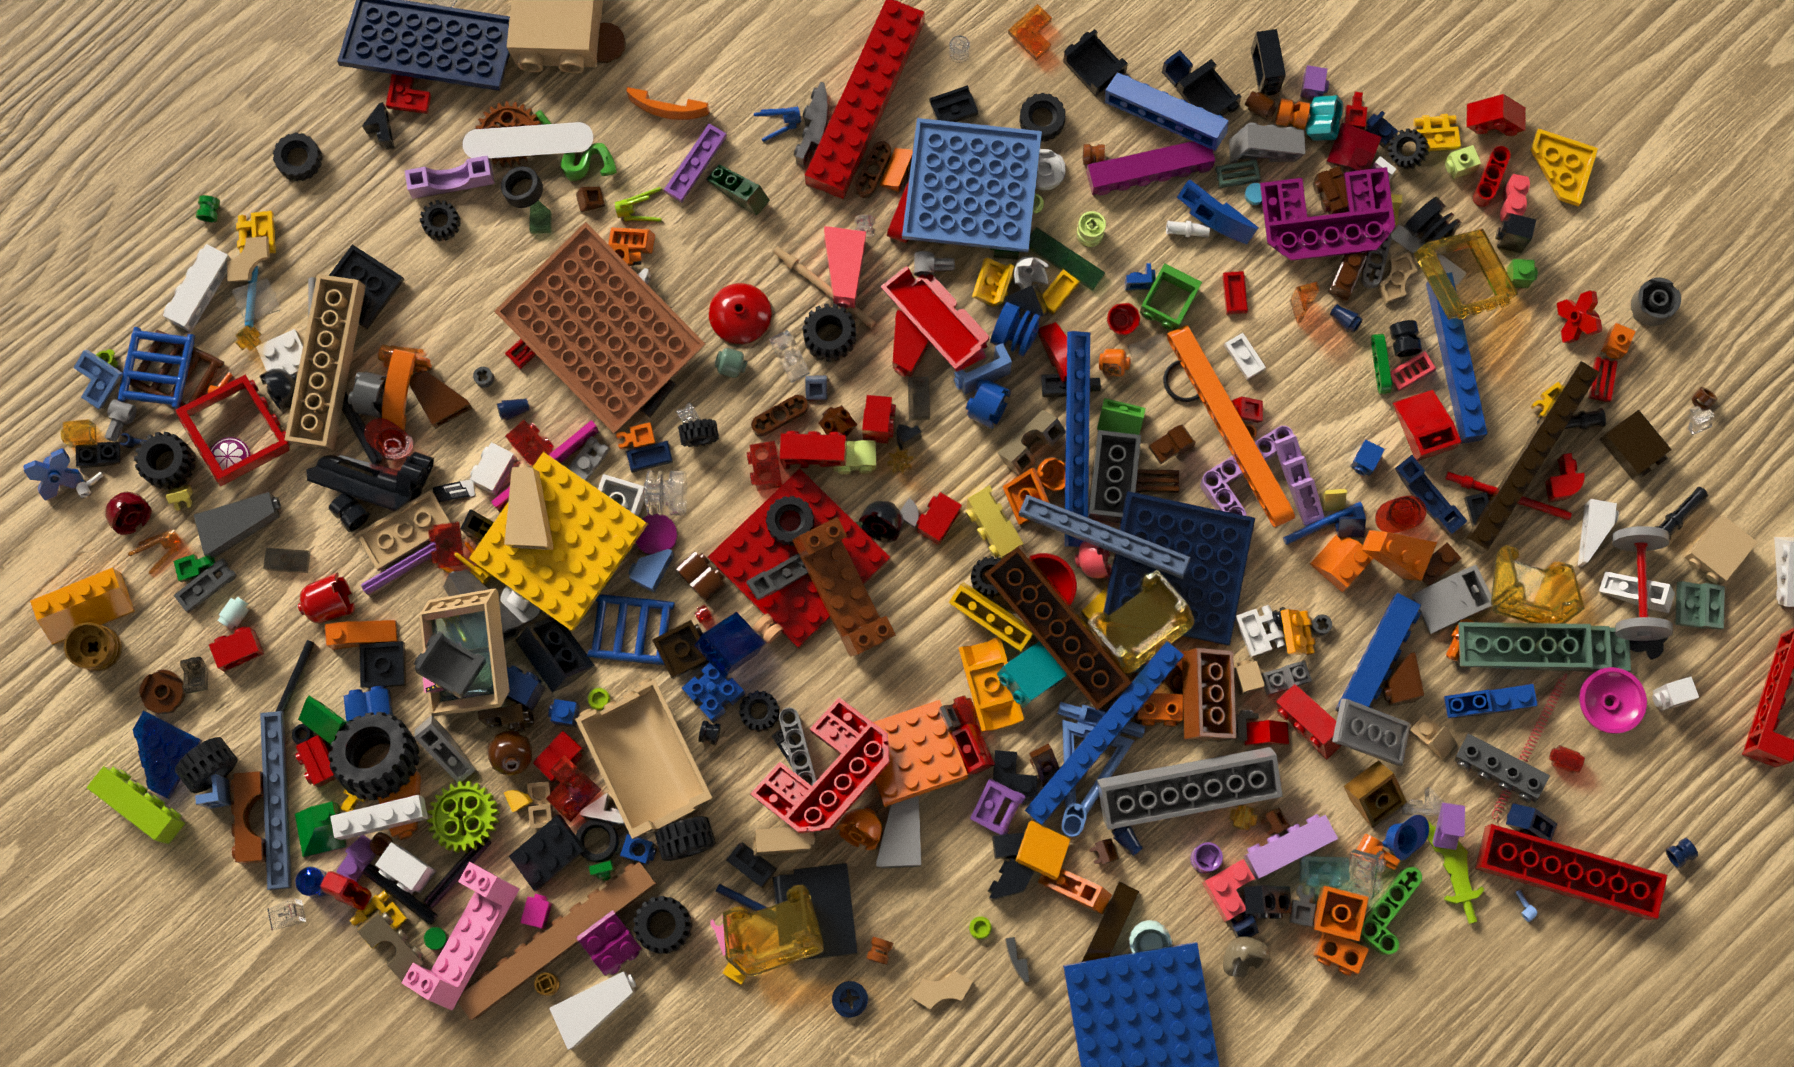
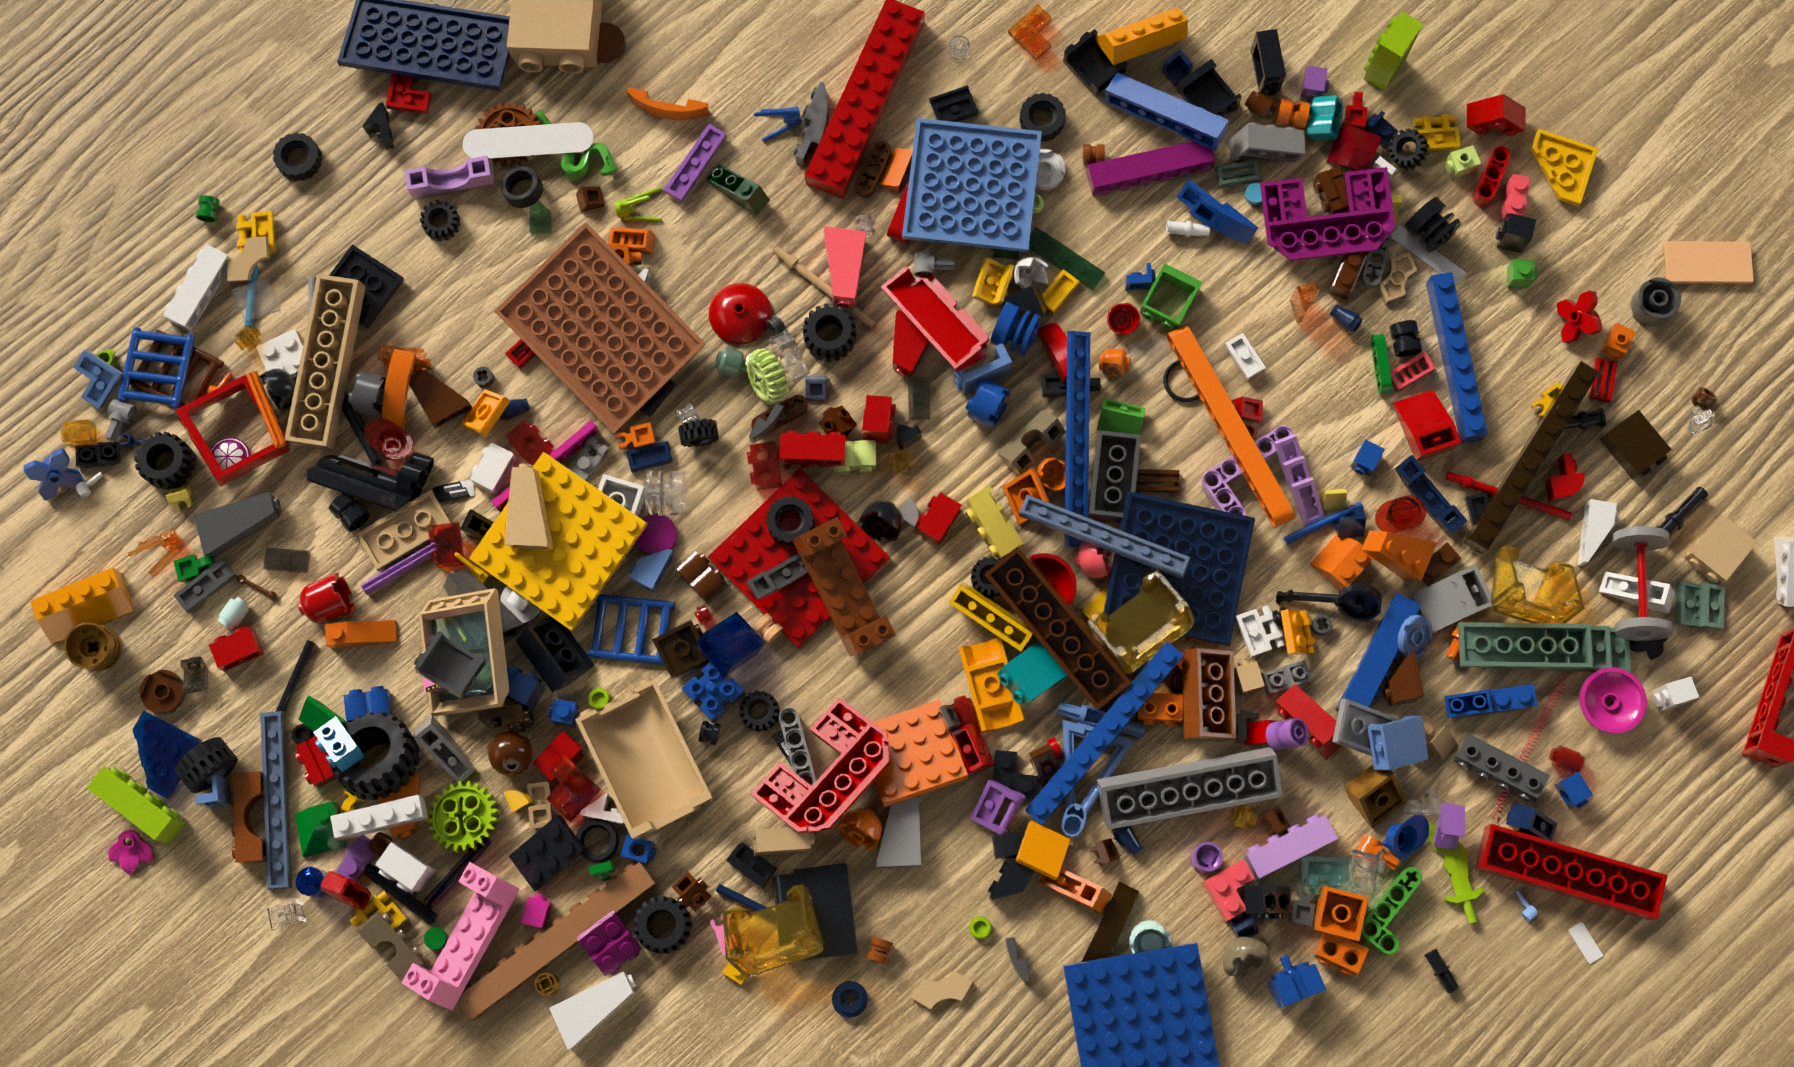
(126, 512): dark red cylinder -> none
(130, 855): none -> dark pink plate
(242, 579): none -> reddish brown hinge
(266, 409): none -> orange axle
(338, 744): none -> brick
(382, 664): black plate -> none
(485, 412): none -> light orange tile
(685, 838): black tyre -> none
(691, 891): none -> reddish brown brick
(763, 427): none -> dark grey slope
(767, 376): none -> yellowish green gear
(775, 325): none -> dark grey bush
(1056, 748): none -> red tile
(1091, 228): yellowish green wheel -> none
(1144, 36): none -> light orange slope
(1172, 444): reddish brown brick -> none
(1235, 292): red tile -> none
(1287, 734): none -> medium lavender wheel
(1295, 982): none -> blue brick
(1354, 601): none -> black piece
(1392, 50): none -> lime brick
(1398, 743): none -> medium blue panel
(1414, 635): none -> medium blue tile
(1442, 971): none -> black axle
(1488, 262): clear yellow window -> none
(1574, 790): none -> blue brick
(1585, 942): none -> white sticker
(1682, 852): dark blue wheel -> none
(1708, 262): none -> light nougat tile

